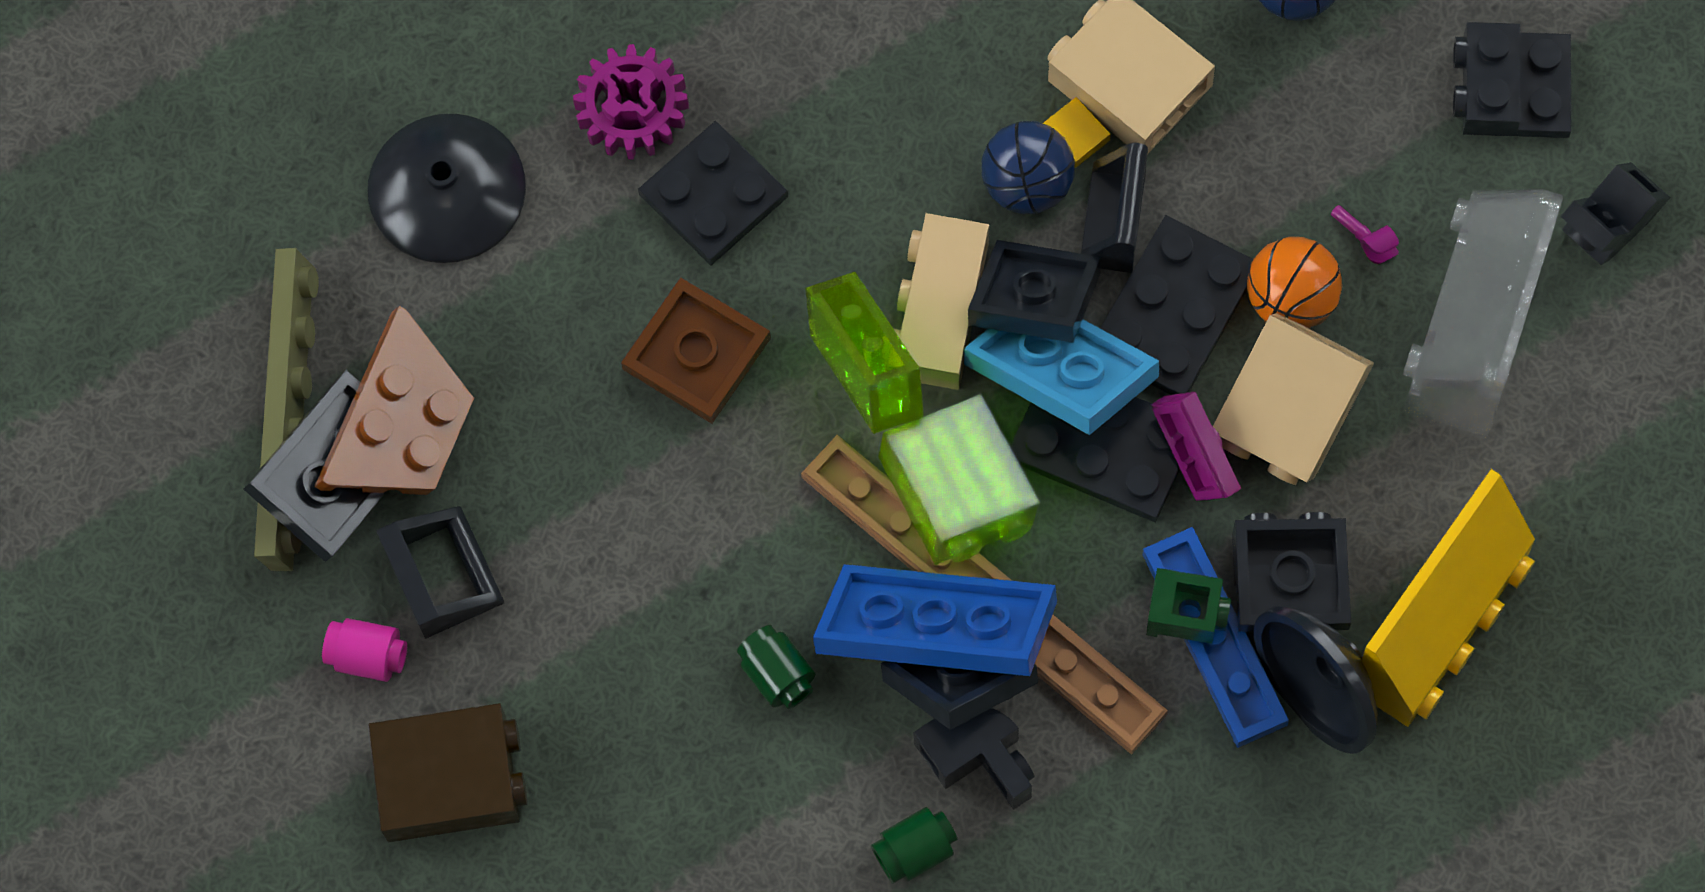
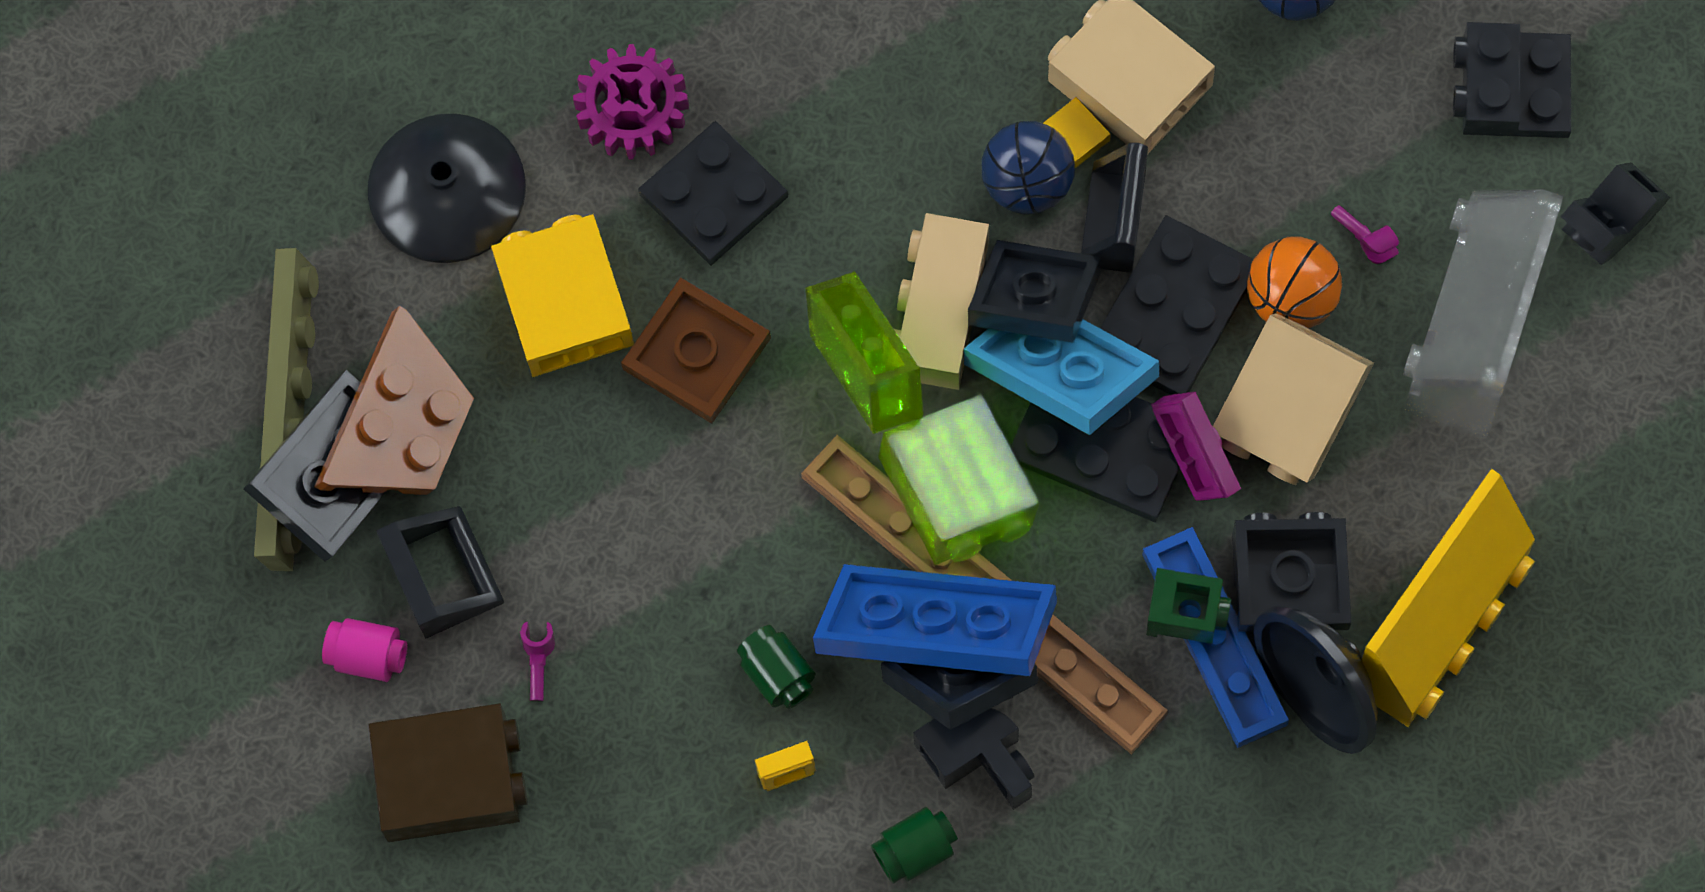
(537, 661): none -> magenta hand
(562, 294): none -> yellow brick
(785, 766): none -> yellow tile

